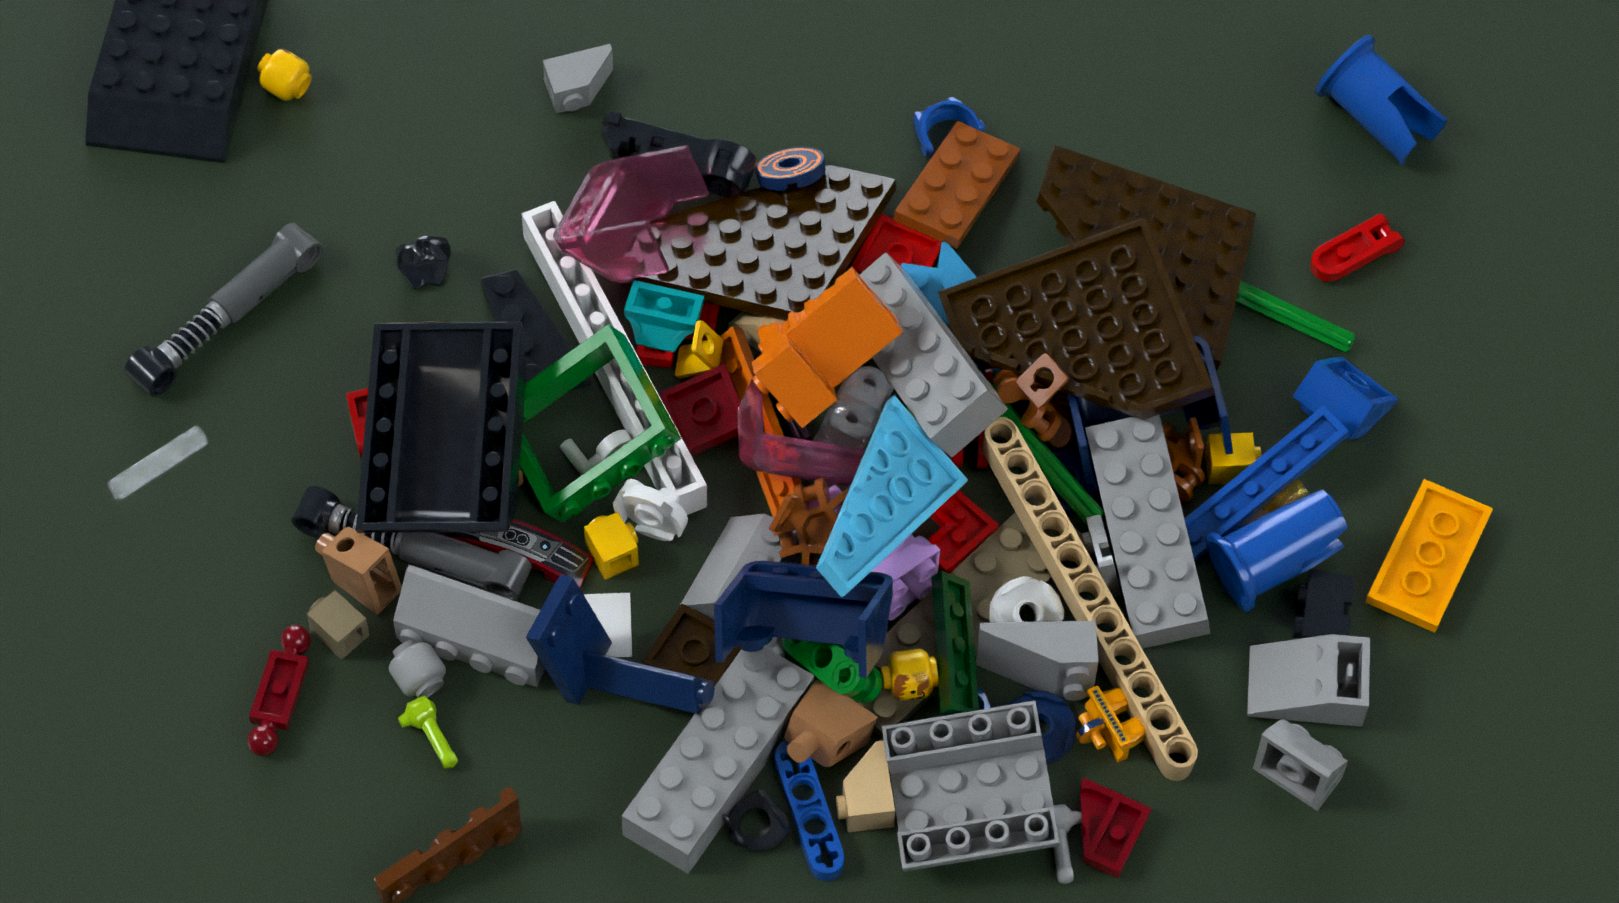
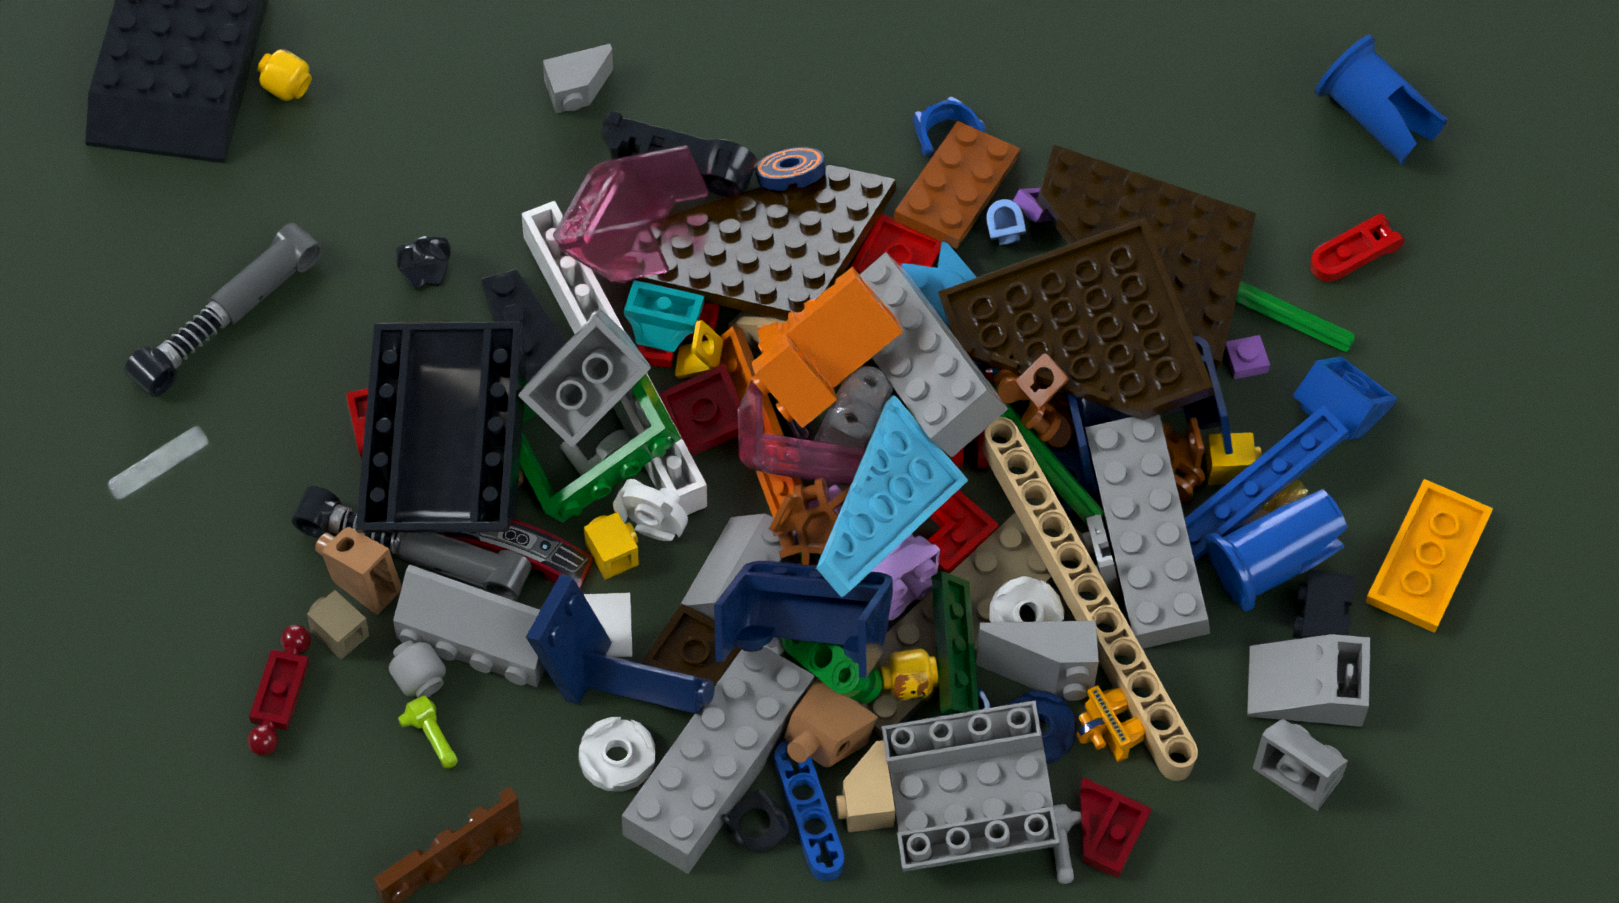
(585, 378): none -> light grey slope
(619, 774): none -> white tile
(1005, 222): none -> light blue plate
(1026, 200): none -> medium lavender plate
(1246, 357): none -> medium lavender plate

